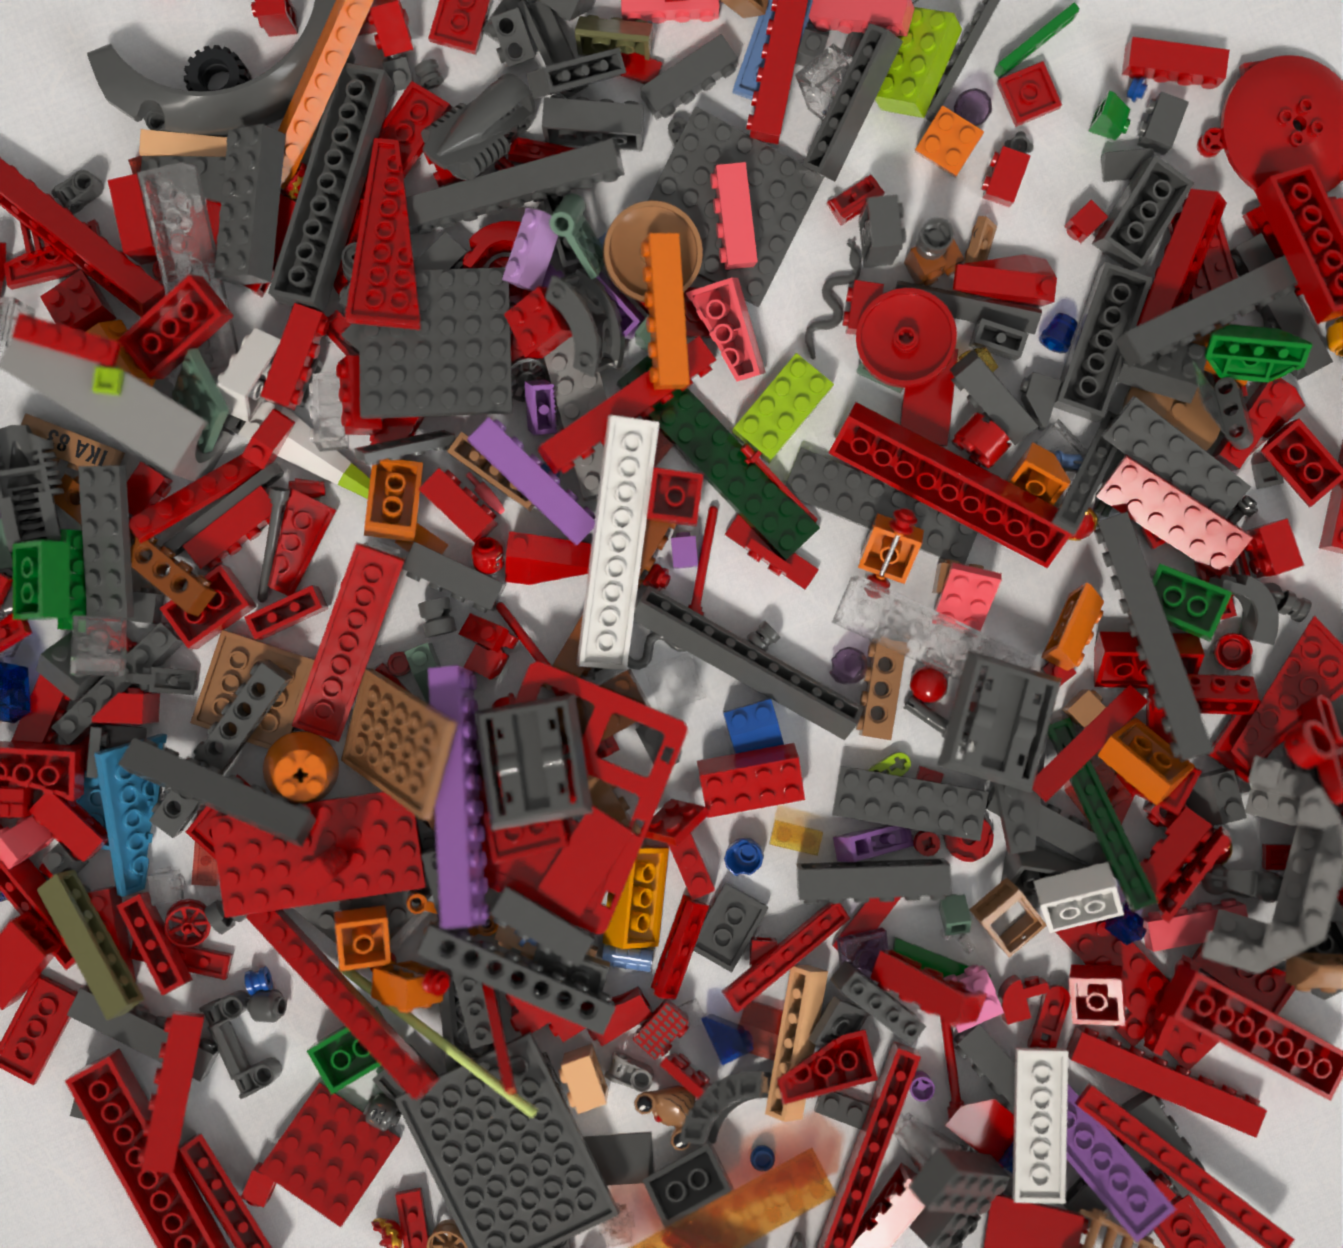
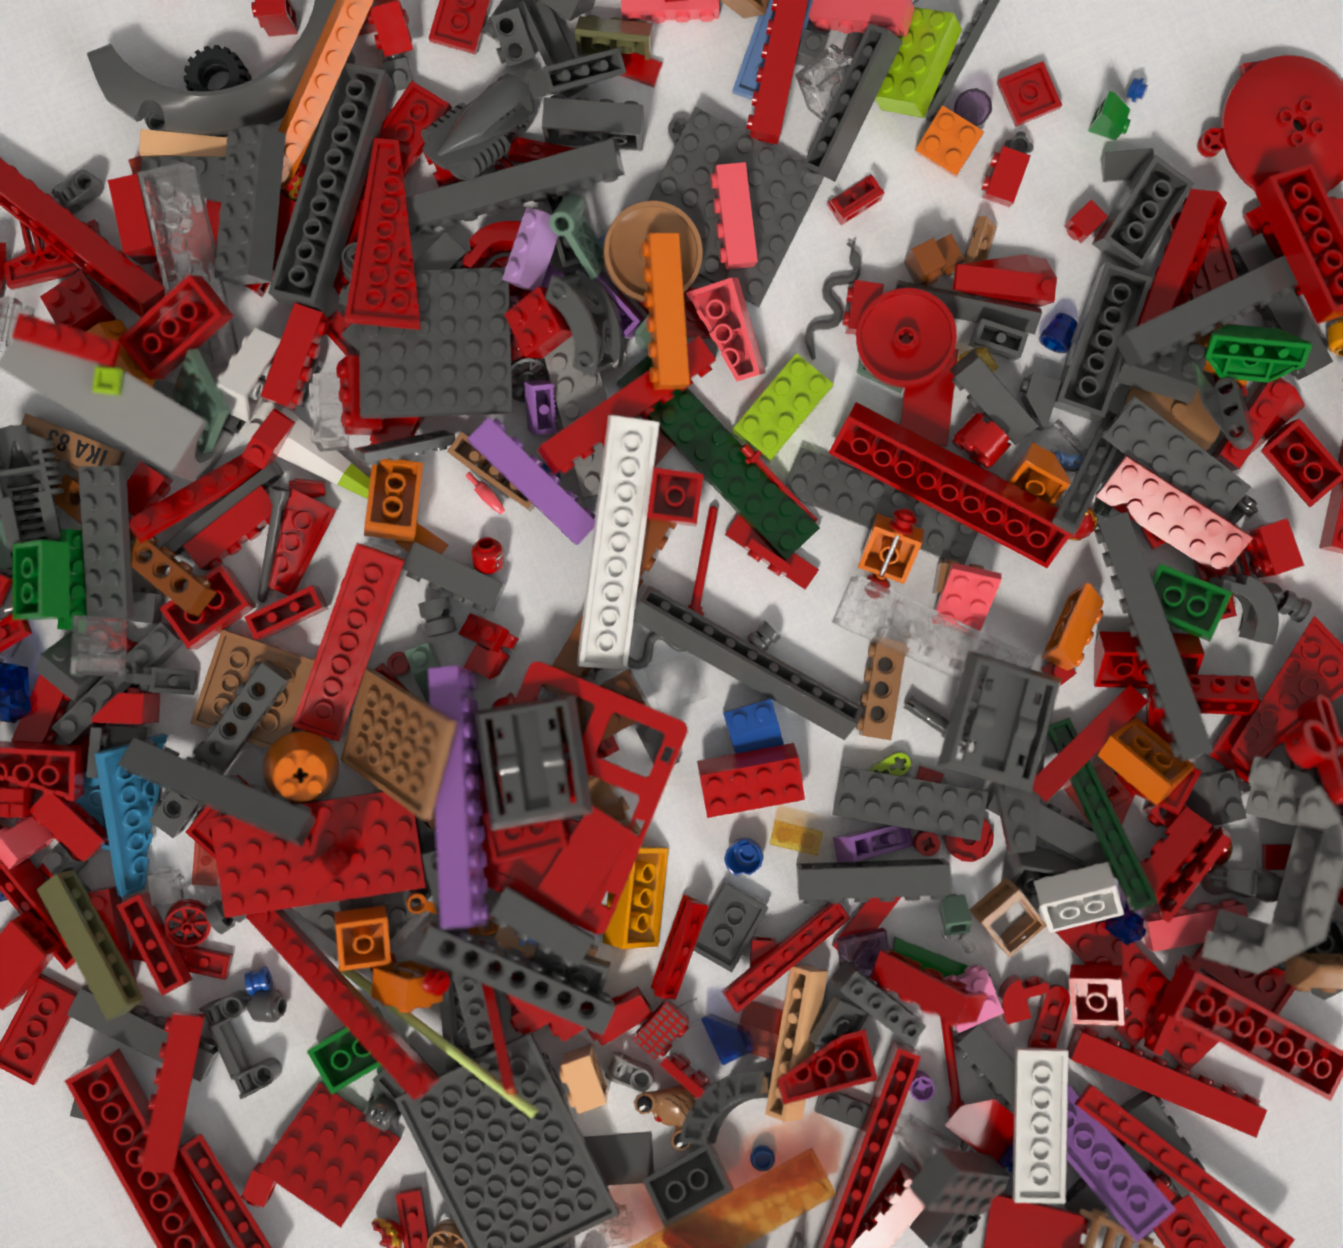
(429, 74): dark grey wheel -> none
(459, 504): red brick -> none
(525, 640): red piece -> none
(544, 559): red wedge -> none
(634, 958): medium blue axle -> none
(657, 577): red plate -> none
(676, 821): red plate -> none
(684, 551): medium lavender brick -> none
(689, 77): dark grey brick -> none
(692, 868): red brick -> none
(848, 666): clear purple hair -> none
(881, 230): dark grey brick -> none
(928, 684): red hair -> none
(934, 238): dark grey wheel -> none
(1036, 40): green tile -> none
(1084, 707): medium nougat brick -> none
(1162, 122): dark grey brick -> none
(1175, 62): red brick -> none
(1233, 651): red hair -> none
(1266, 475): dark grey plate -> none

